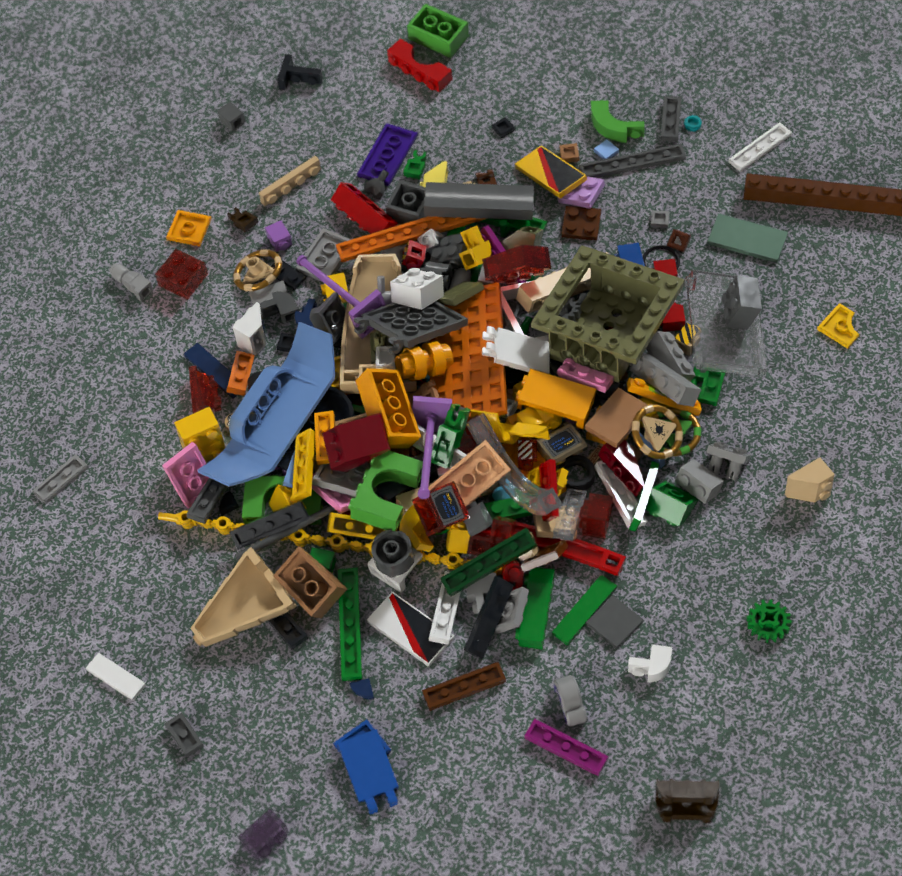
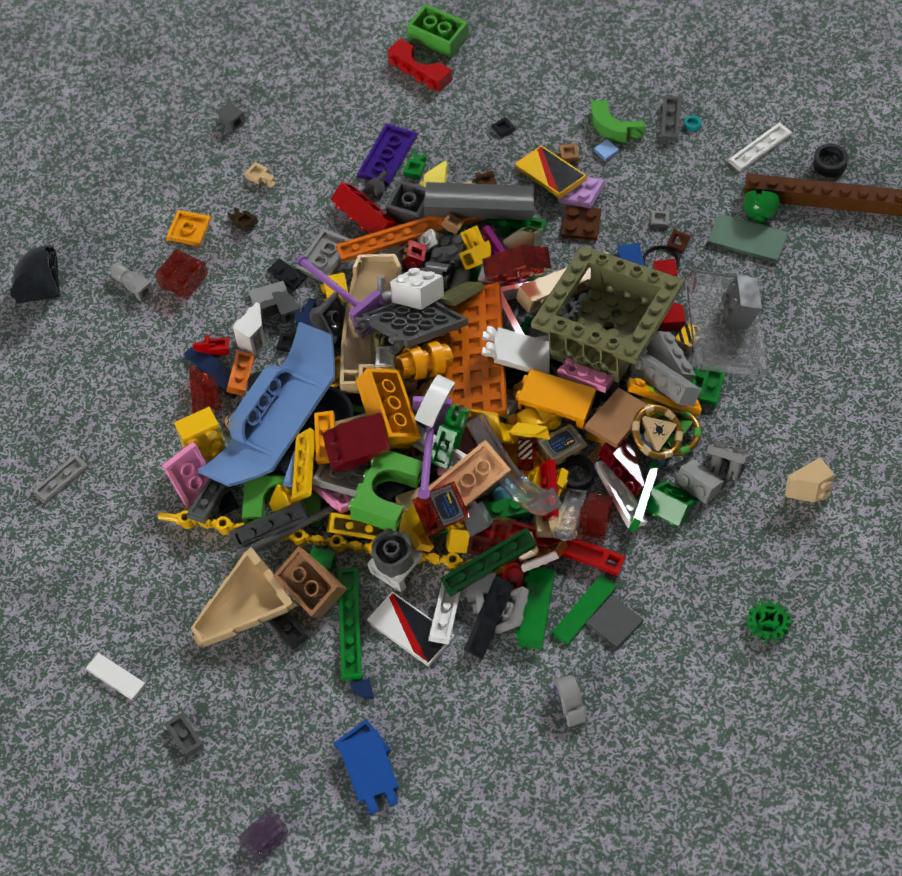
(36, 276): none -> black brick
(215, 346): none -> red slope
(257, 270): tan piece -> none
(258, 174): none -> tan plate
(278, 236): medium lavender brick -> none
(286, 183): tan plate -> none
(297, 74): black bracket -> none
(435, 400): none -> white arch
(452, 223): none -> medium nougat plate
(464, 686): reddish brown plate -> none
(566, 747): magenta plate -> none
(633, 161): dark grey tile -> none
(655, 667): white brick -> none
(687, 799): dark brown piece -> none
(761, 206): none -> green cylinder
(830, 149): none -> black tyre
(839, 326): yellow tile -> none

